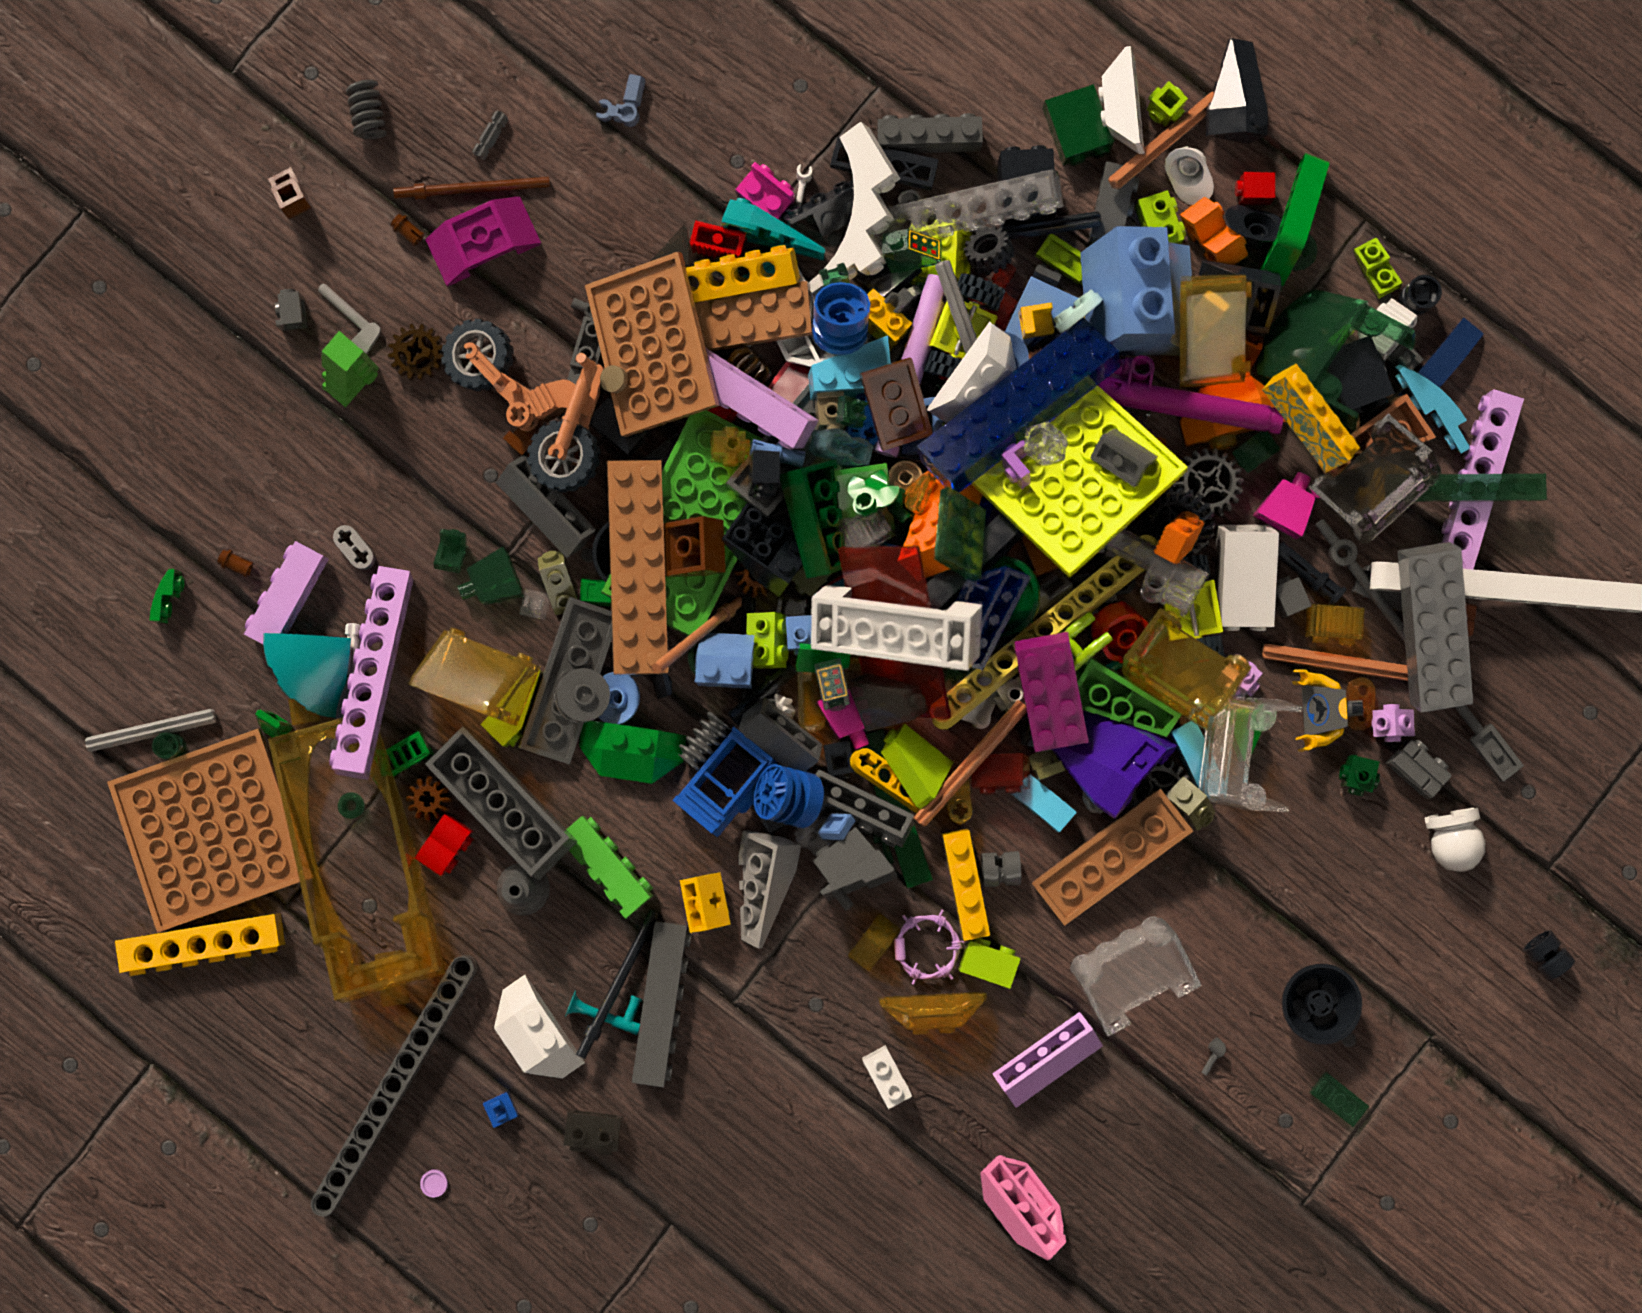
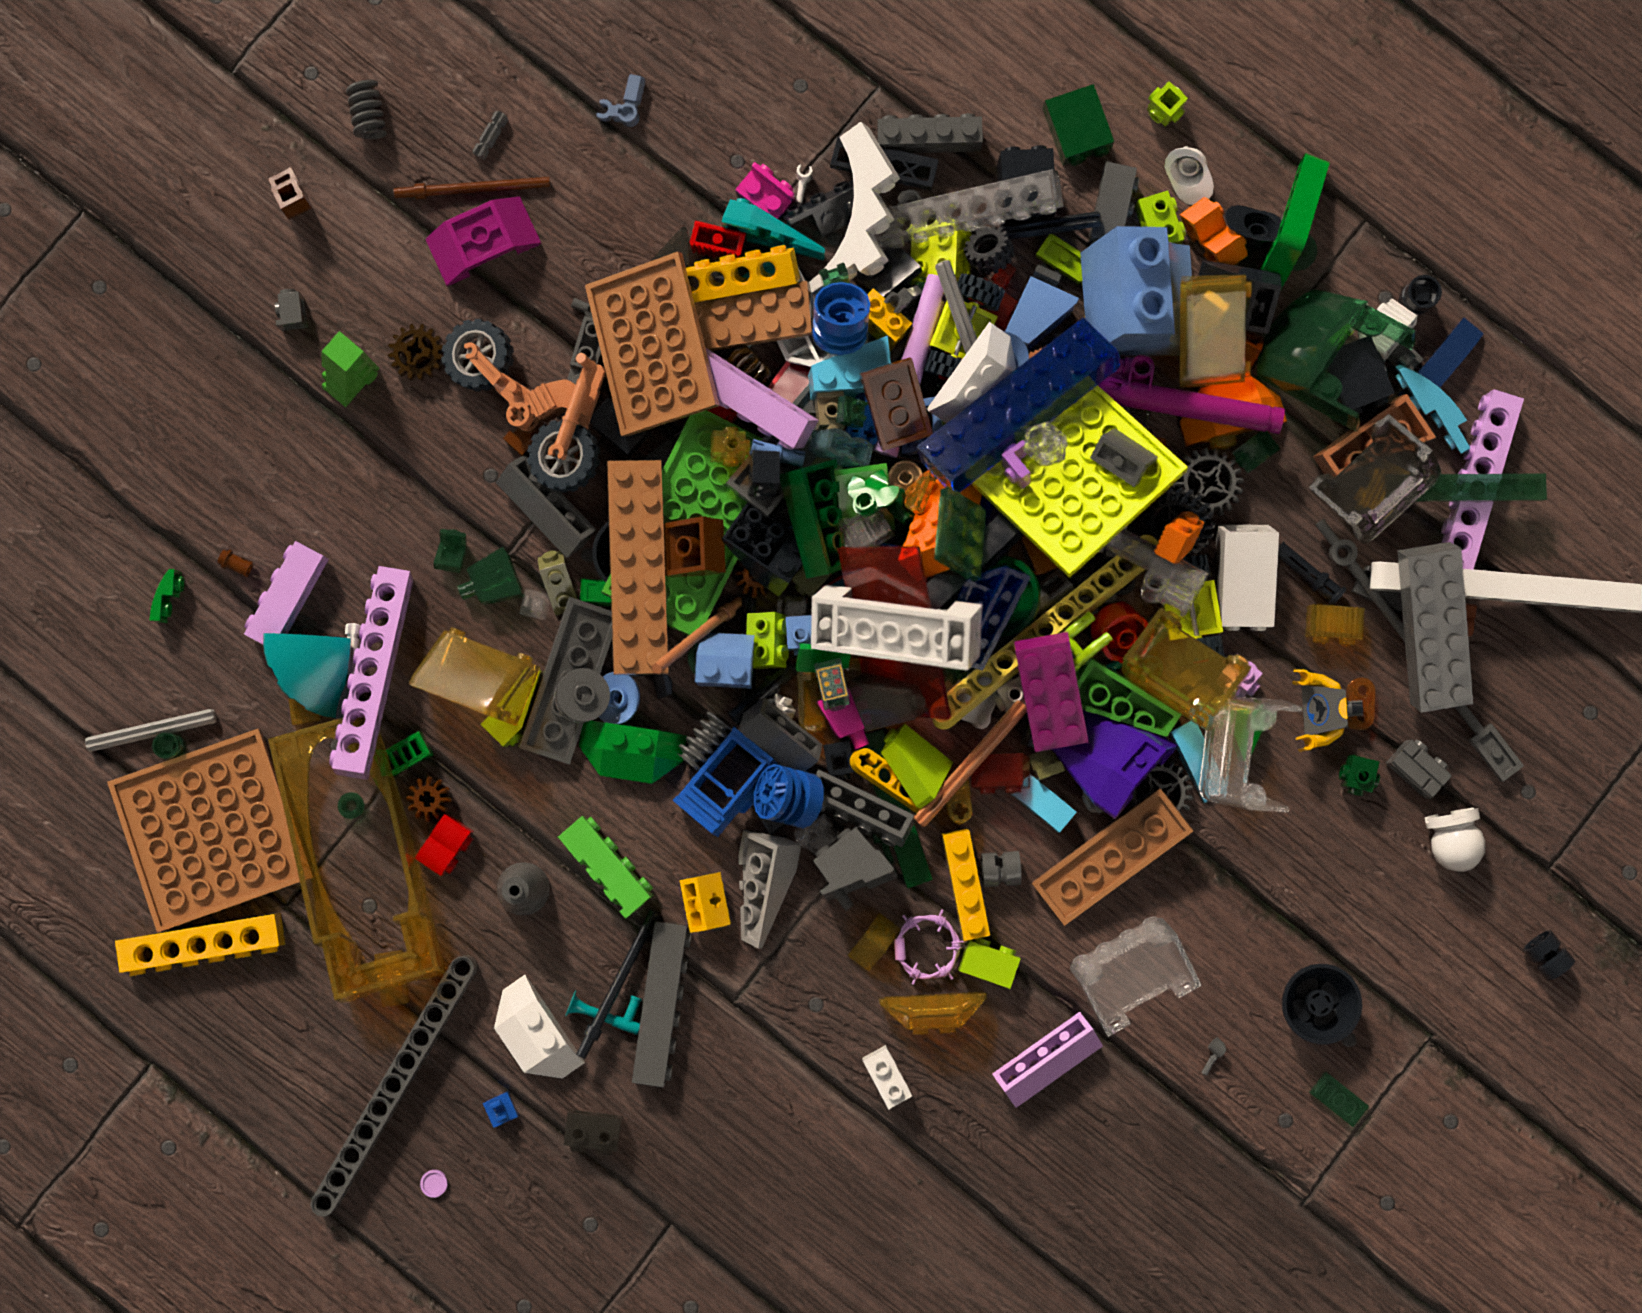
(272, 723): green slope -> none
(349, 551): light grey beam -> none
(369, 331): light grey piece -> none
(407, 229): reddish brown pin -> none
(501, 803): dark grey brick -> none
(614, 379): dark tan tile -> none
(836, 826): medium blue tile -> none
(910, 250): clear green slope -> none
(1023, 1206): bright pink wedge -> none
(1036, 320): yellow panel -> none
(1083, 306): light aqua tile -> none
(1122, 101): white wedge -> none
(1161, 143): nougat axle -> none
(1192, 803): olive bracket -> none
(1239, 101): black wedge -> none
(1256, 188): red brick -> none
(1288, 506): dark pink torso -> none
(1290, 596): dark grey brick -> none
(1311, 418): yellow brick -> none
(1335, 662): nougat axle -> none
(1376, 268): lime slope -> none
(1393, 723): lavender brick -> none

